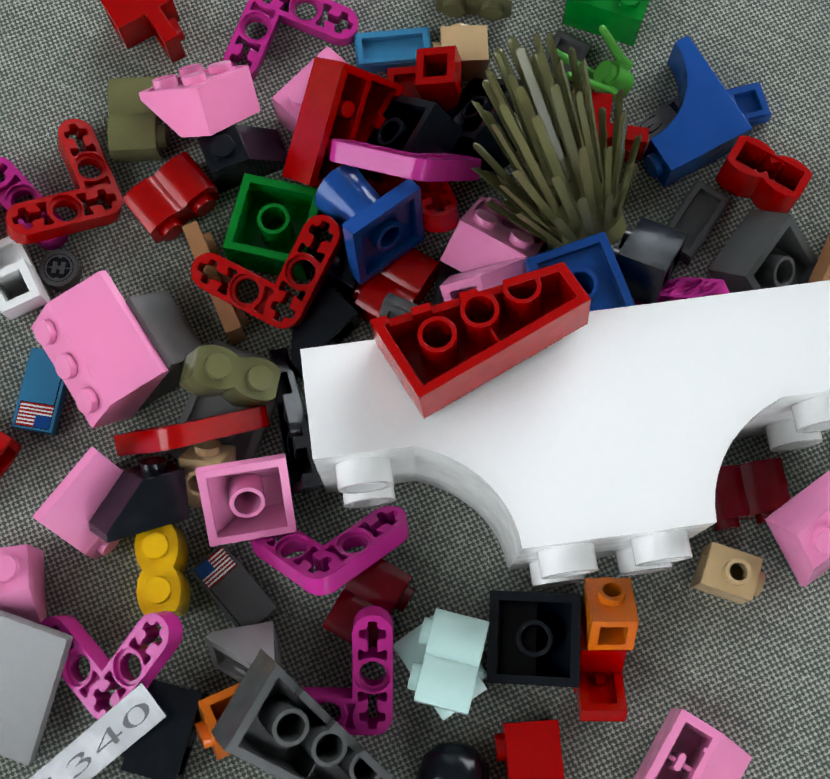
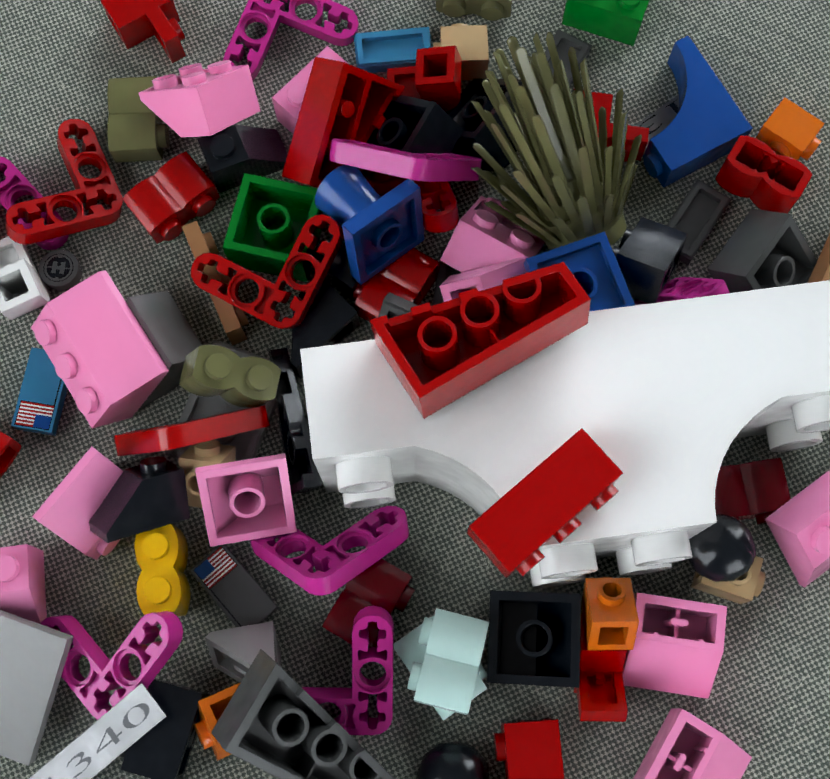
(545, 505): none -> red brick
(608, 75): bright green plant -> none
(676, 646): none -> bright pink slope
(723, 550): none -> black hair
(751, 102): blue tile -> none
(791, 131): none -> orange brick

